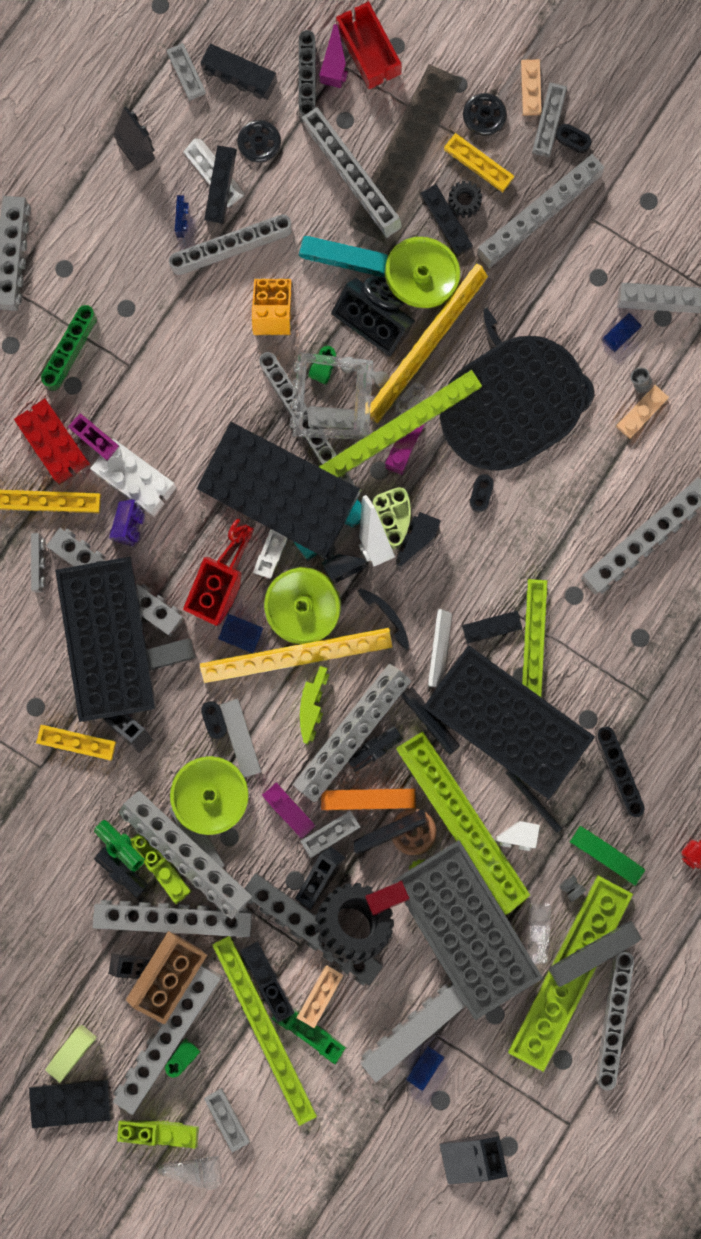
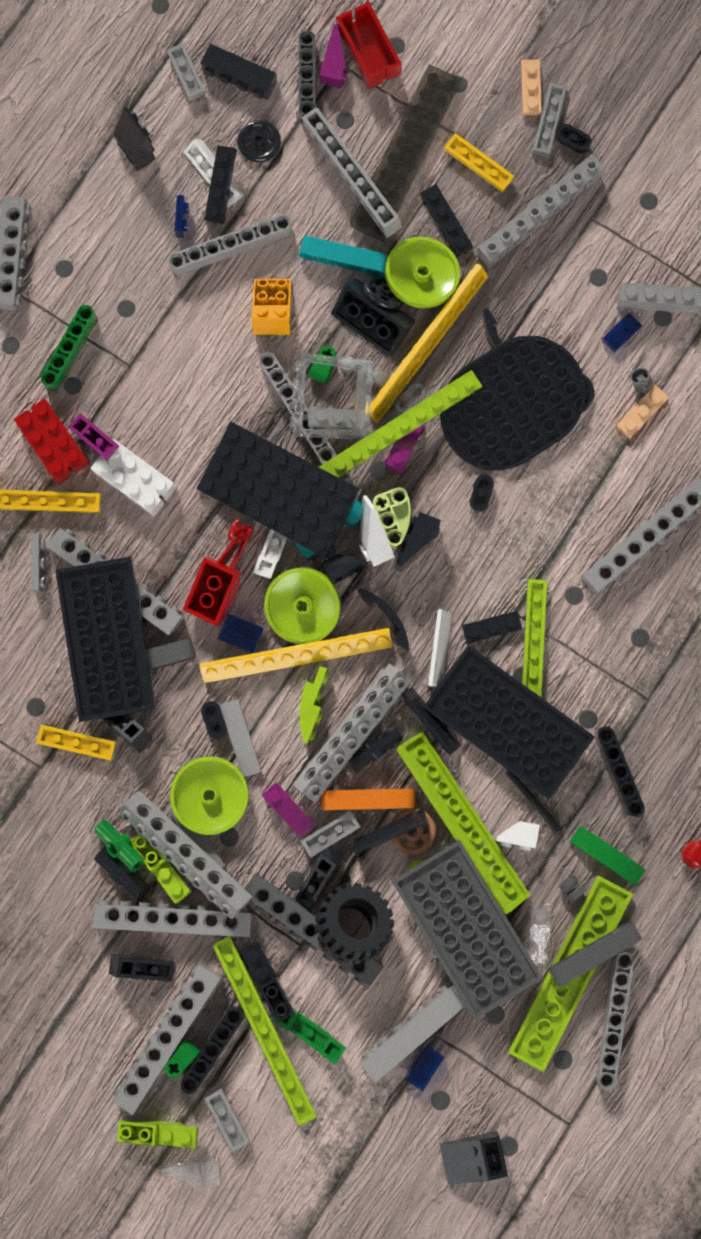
(70, 1053): yellowish green beam -> none
(70, 1103): black plate -> none
(127, 523): dark purple slope -> none
(166, 977): medium nougat brick -> none
(209, 1059): none -> black beam
(320, 996): light nougat plate -> none
(387, 898): dark red tile -> none
(467, 188): black tyre -> none
(481, 129): black plate -> none

